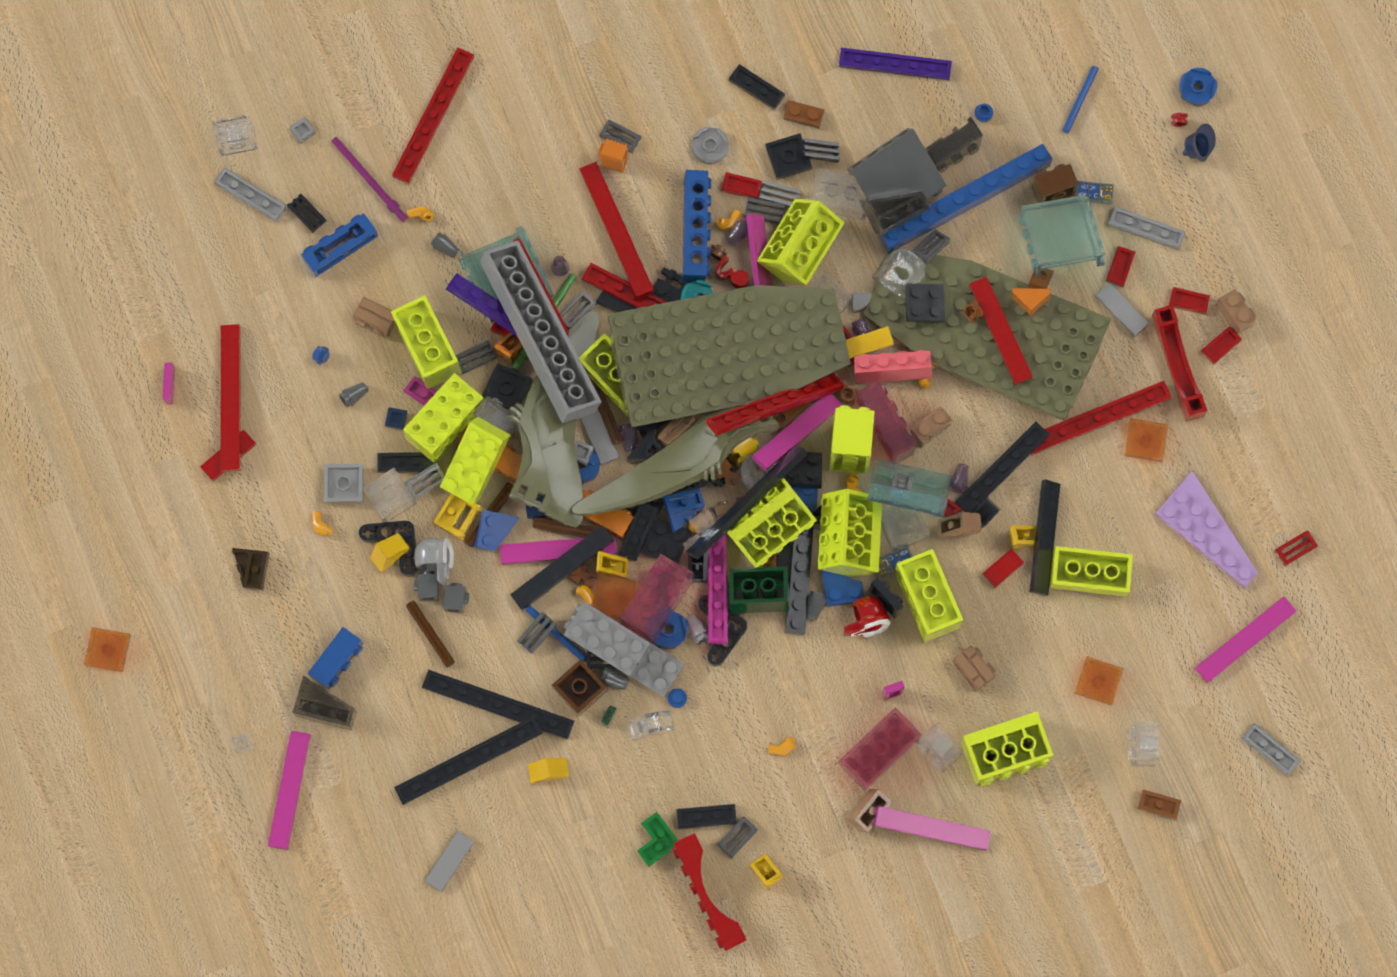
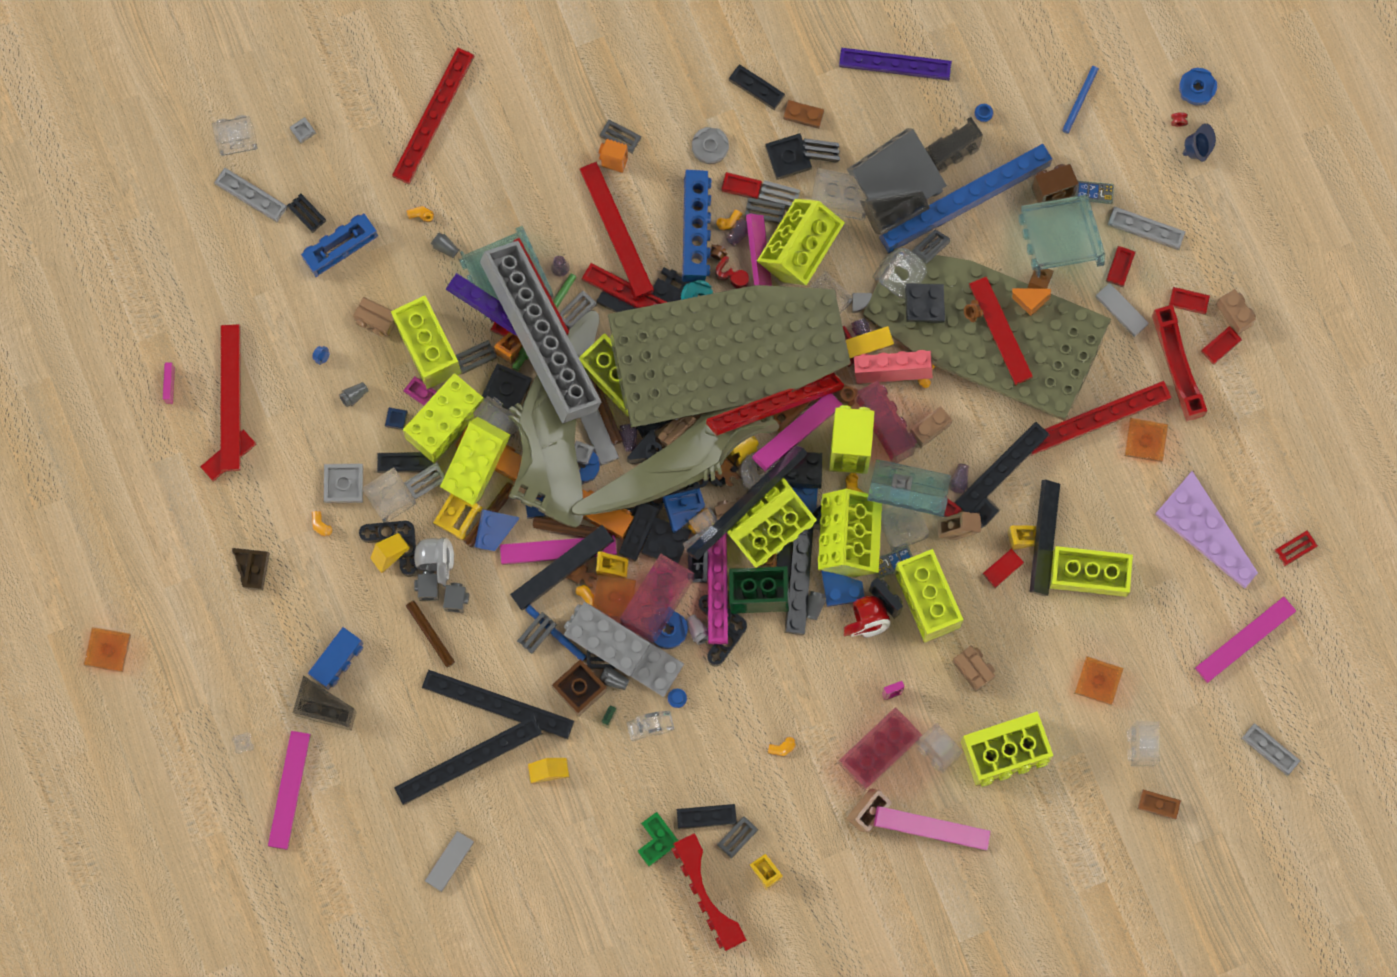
(391, 204): magenta bar -> none

